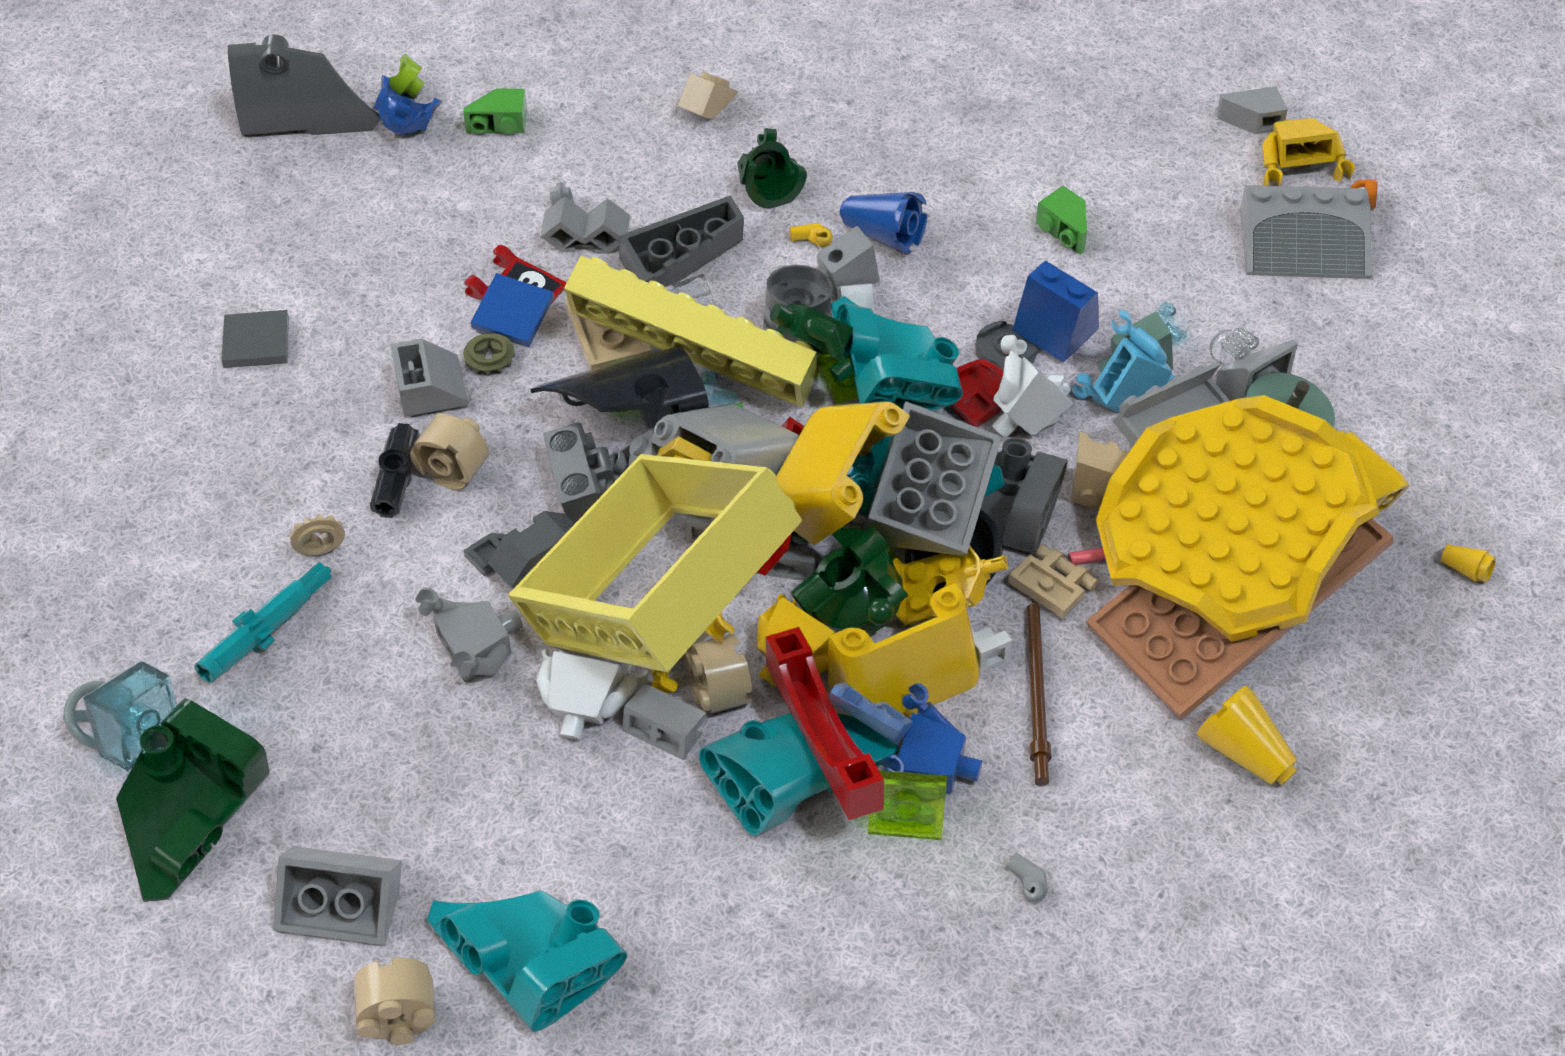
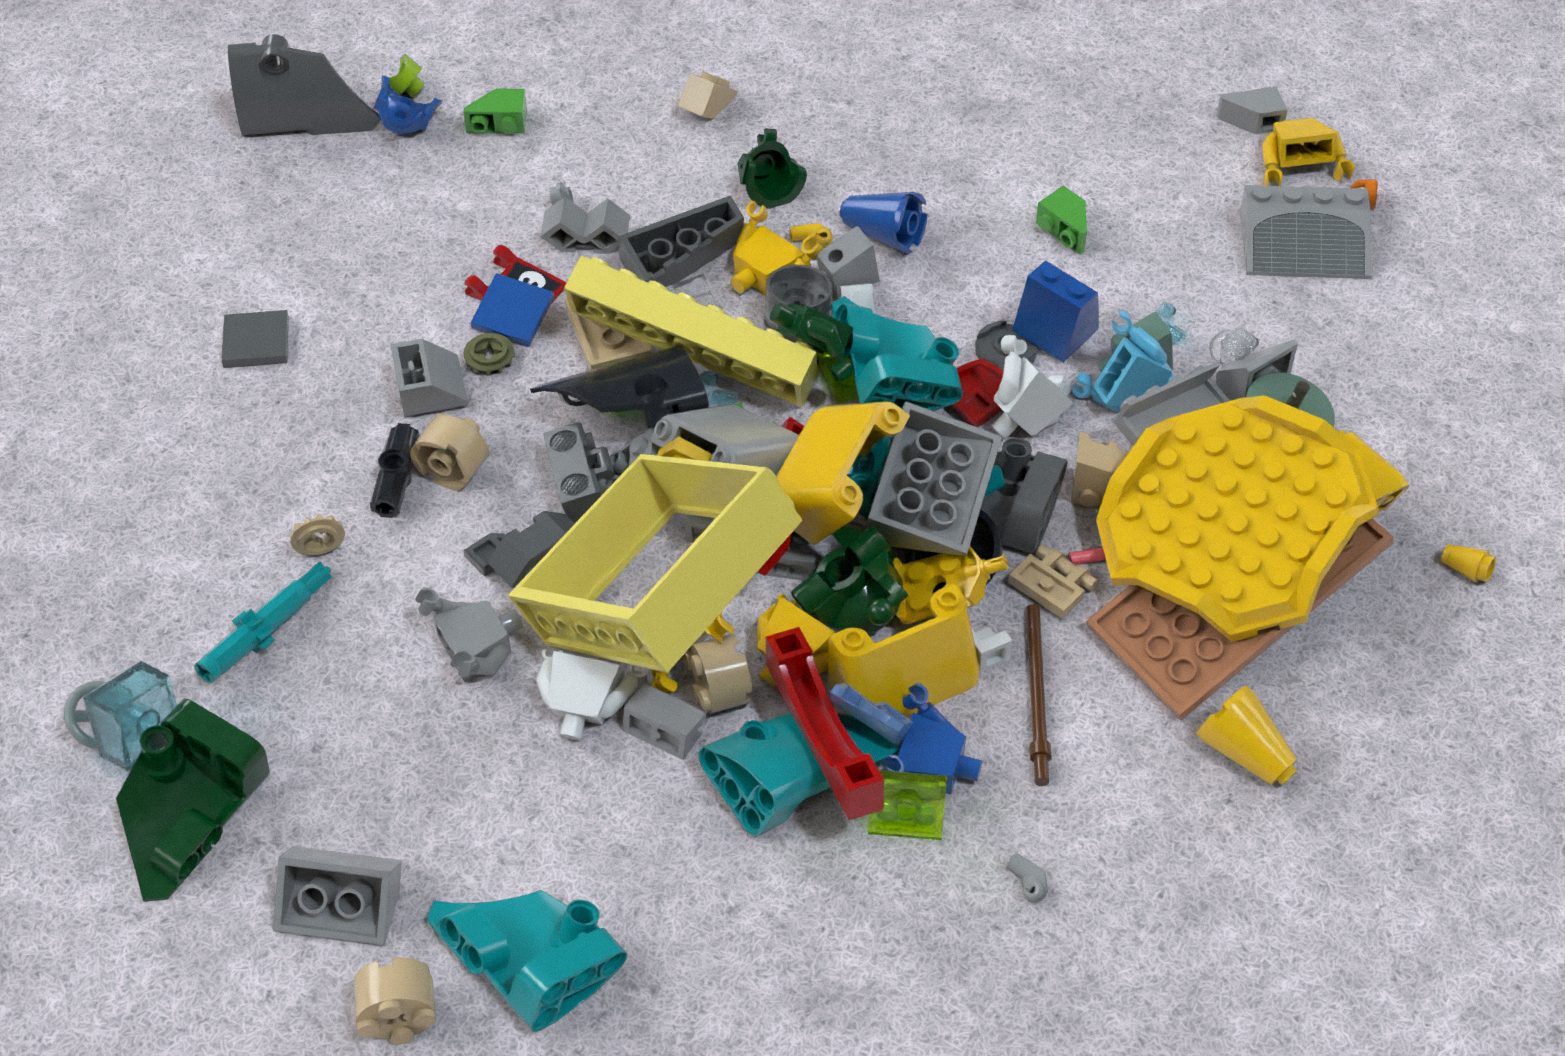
(763, 251): none -> yellow torso

